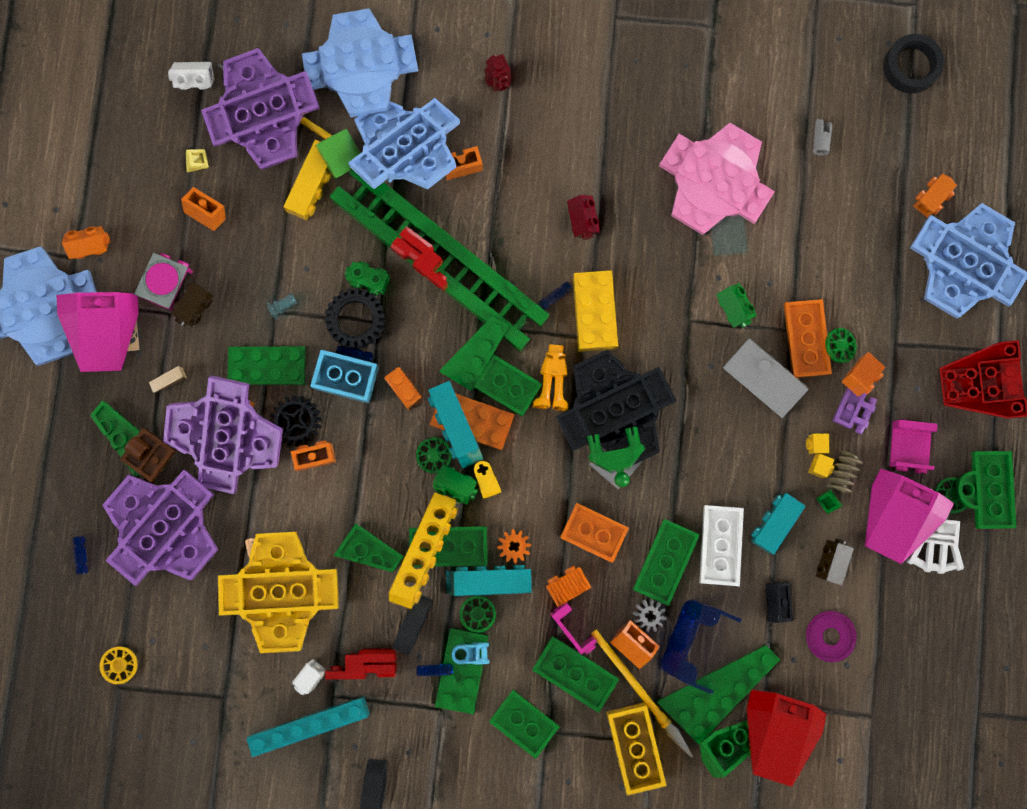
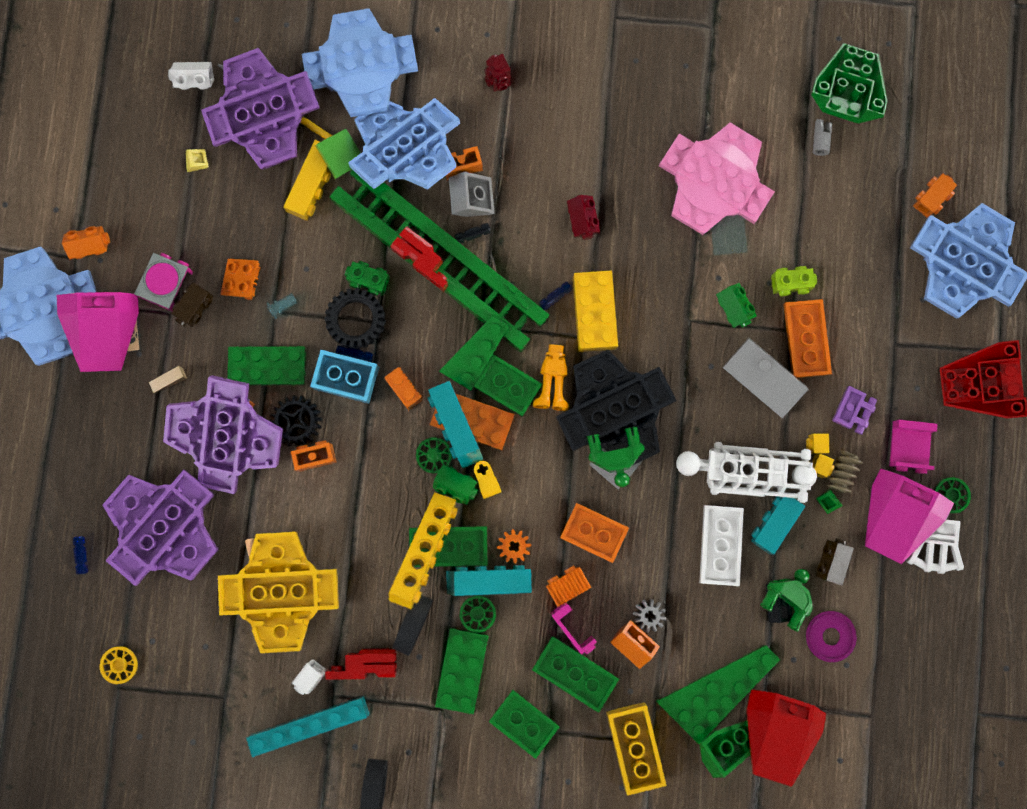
(115, 428): green wing -> none
(147, 454): reddish brown plate -> none
(203, 209): orange brick -> none
(240, 278): none -> orange hinge
(368, 550): green wing -> none
(434, 670): clear blue axle -> none
(471, 195): none -> light grey slope
(472, 653): medium azure piece -> none
(473, 233): none -> black axle
(666, 562): green plate -> none
(671, 731): yellow piece -> none
(690, 617): clear blue windscreen -> none
(792, 593): none -> green connector
(798, 280): none -> lime brick
(803, 474): none -> white piece
(841, 345): green wheel -> none
(851, 86): none -> green wedge
(864, 374): orange brick -> none
(923, 44): black tyre -> none
(990, 490): green plate -> none

